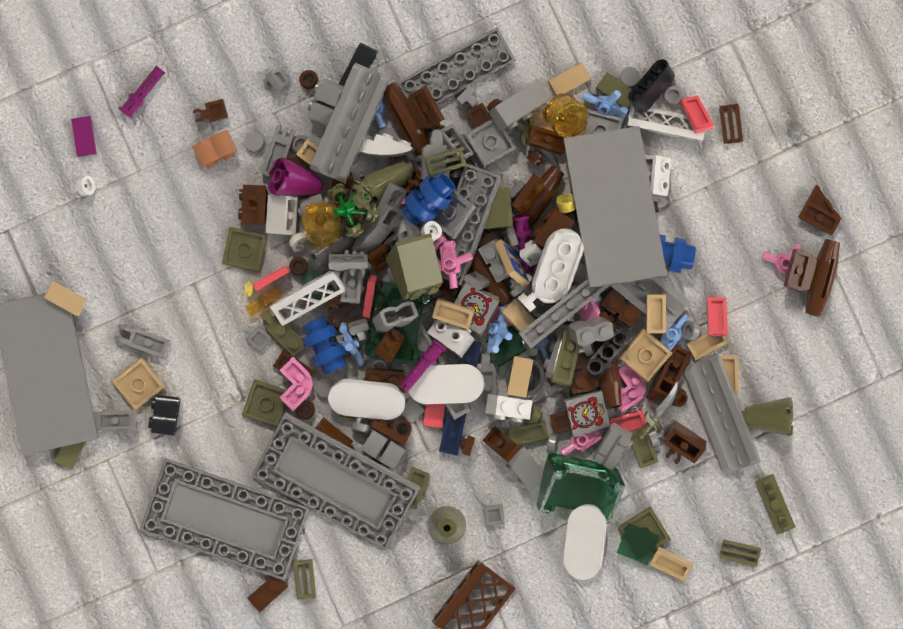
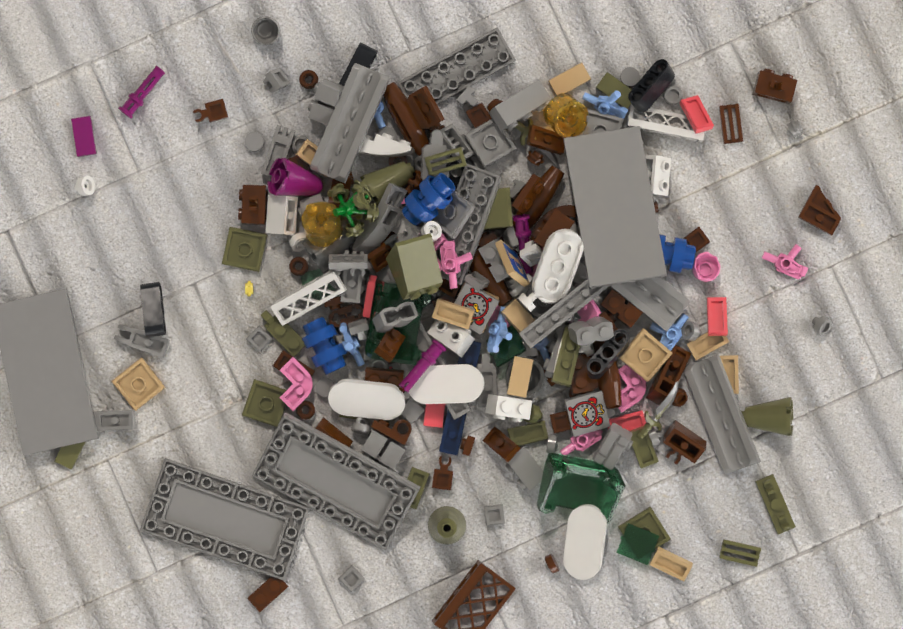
(66, 298): tan tile -> none
(153, 309): none -> beam
(165, 414): black brick -> none
(215, 149): nougat brick -> none
(264, 301): clear yellow axle -> none
(265, 30): none -> light grey hair
(271, 278): coral tile -> none
(312, 579): olive tile -> none
(351, 578): none -> light grey tile
(442, 477): none -> reddish brown plate
(551, 563): none -> reddish brown tile
(565, 203): light yellow beam -> none
(655, 313): tan tile -> none
(697, 238): none -> reddish brown tile
(706, 267): none -> bright pink hair
(775, 86): none -> reddish brown brick
(814, 275): reddish brown plate -> none
(822, 325): none -> light grey tile

